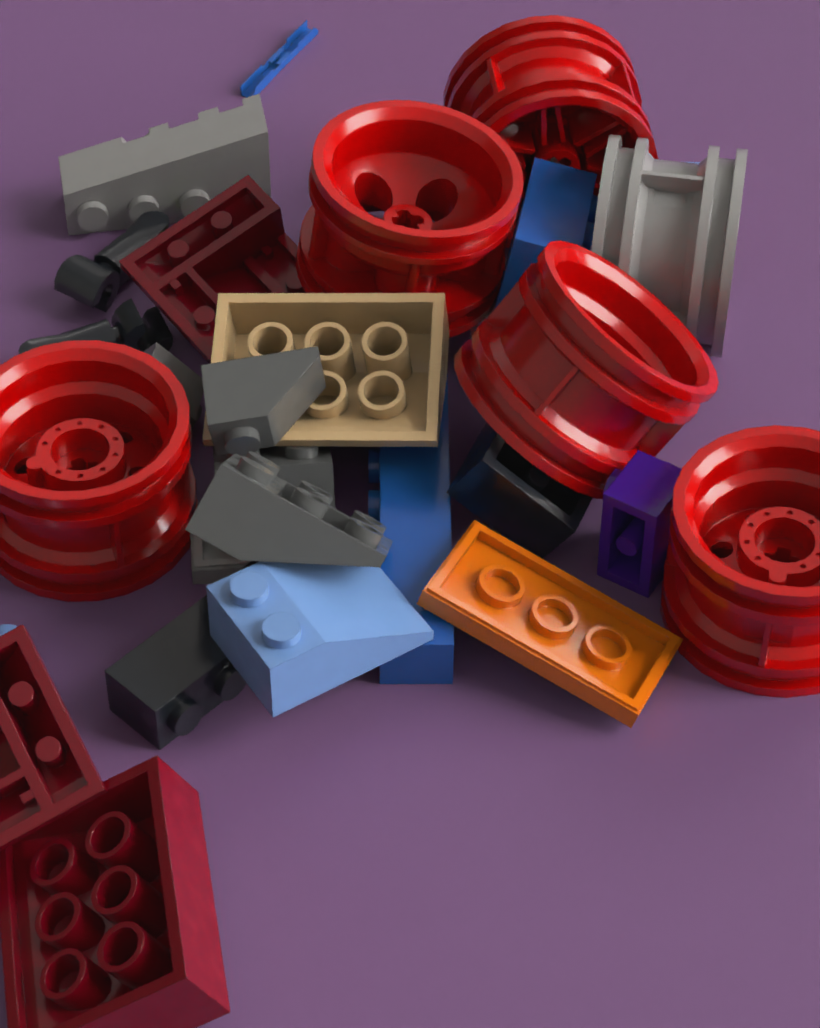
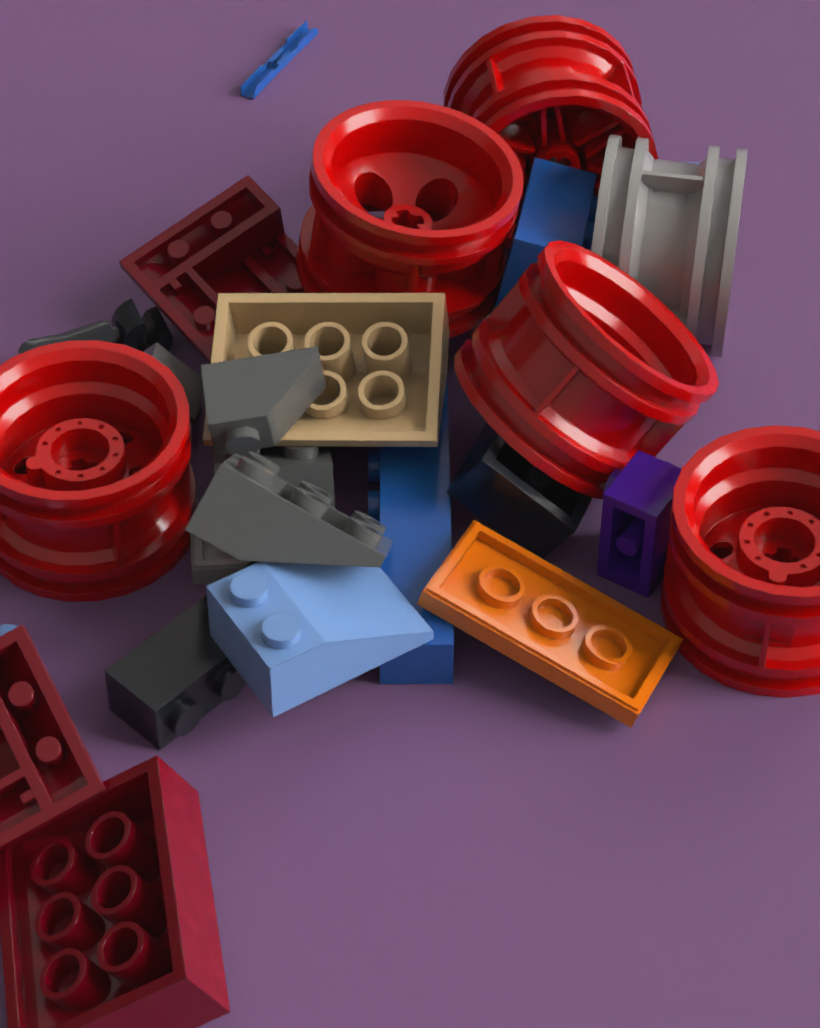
(99, 280): black piece -> none
(165, 169): light grey wedge -> none

